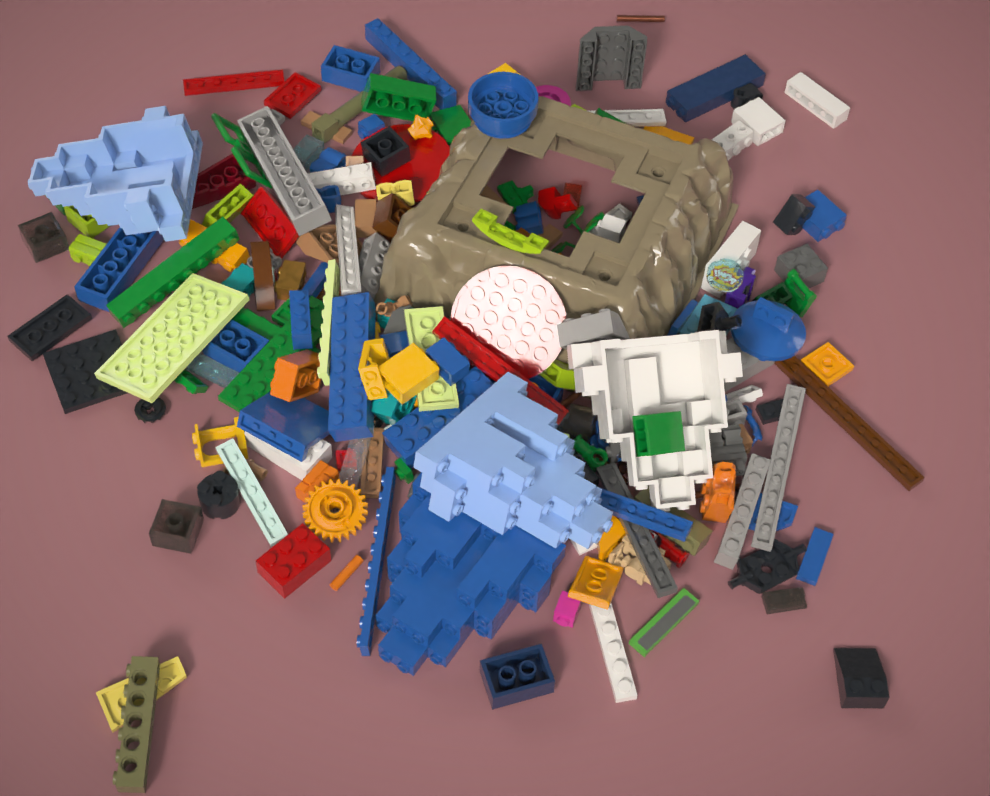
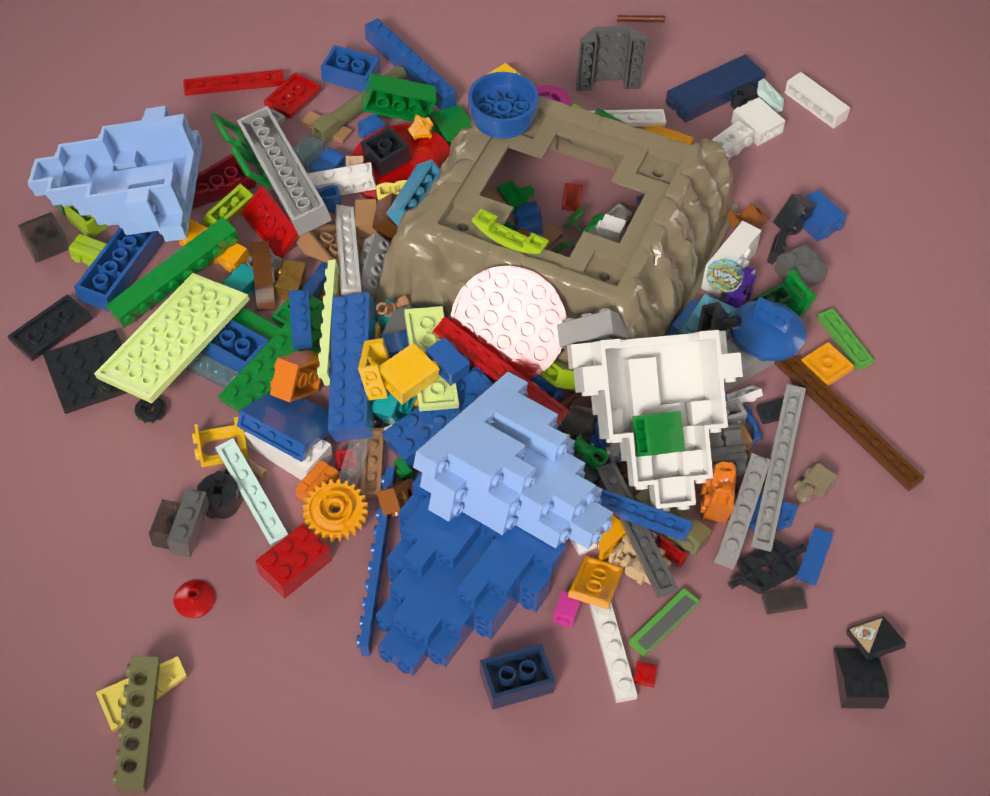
(188, 522): none -> dark grey brick
(192, 383): green plate -> none
(194, 606): none -> red dish
(348, 570): orange piece -> none
(395, 496): none -> dark orange brick
(414, 189): none -> dark azure brick
(554, 203): red brick -> none
(645, 674): none -> red plate
(752, 215): none -> dark orange brick
(770, 95): none -> light aqua plate
(778, 245): none -> black plate
(817, 481): none -> dark tan brick
(845, 339): none -> bright green tile
(876, 638): none -> tile

